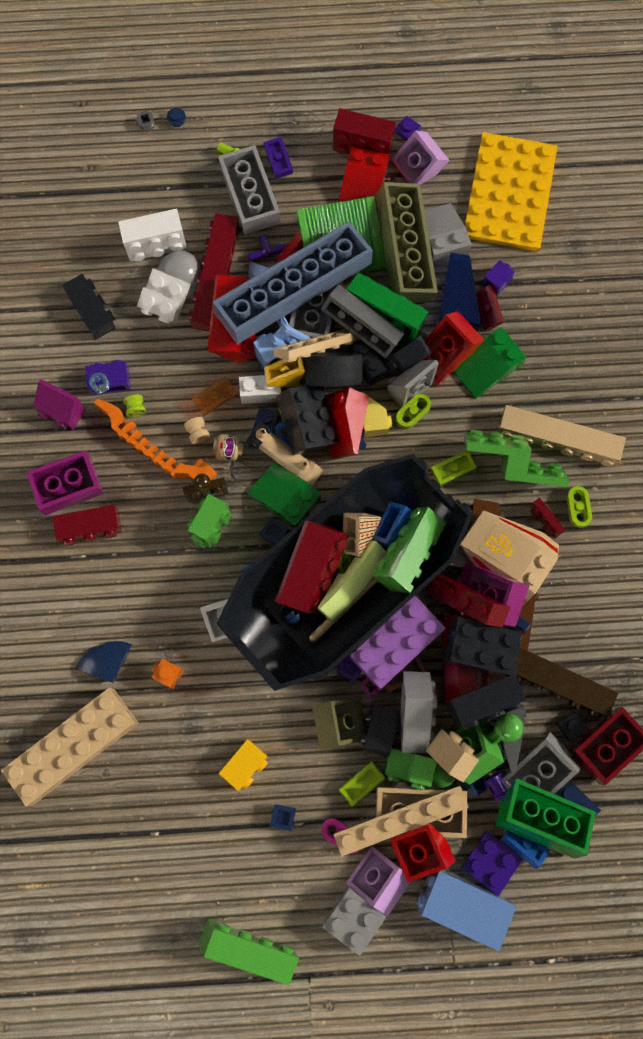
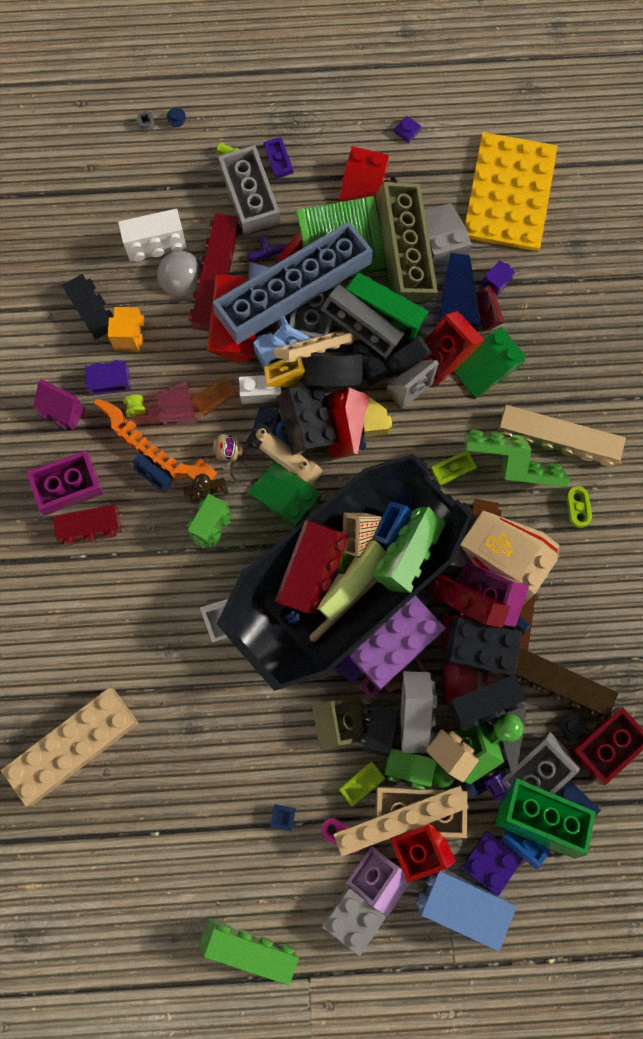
(96, 378): clear light blue bush -> none
(105, 660): dark blue brick -> none
(125, 329): none -> light orange brick
(155, 476): none -> dark blue plate
(163, 296): white plate -> none
(166, 673): orange brick -> none
(174, 406): none -> clear pink torso
(196, 429): tan wheel -> none
(244, 765): yellow brick -> none
(274, 531): dark blue plate -> none
(362, 132): dark red brick -> none
(412, 411): lime plate -> none
(419, 158): lavender slope -> none
(550, 522): dark red plate -> none

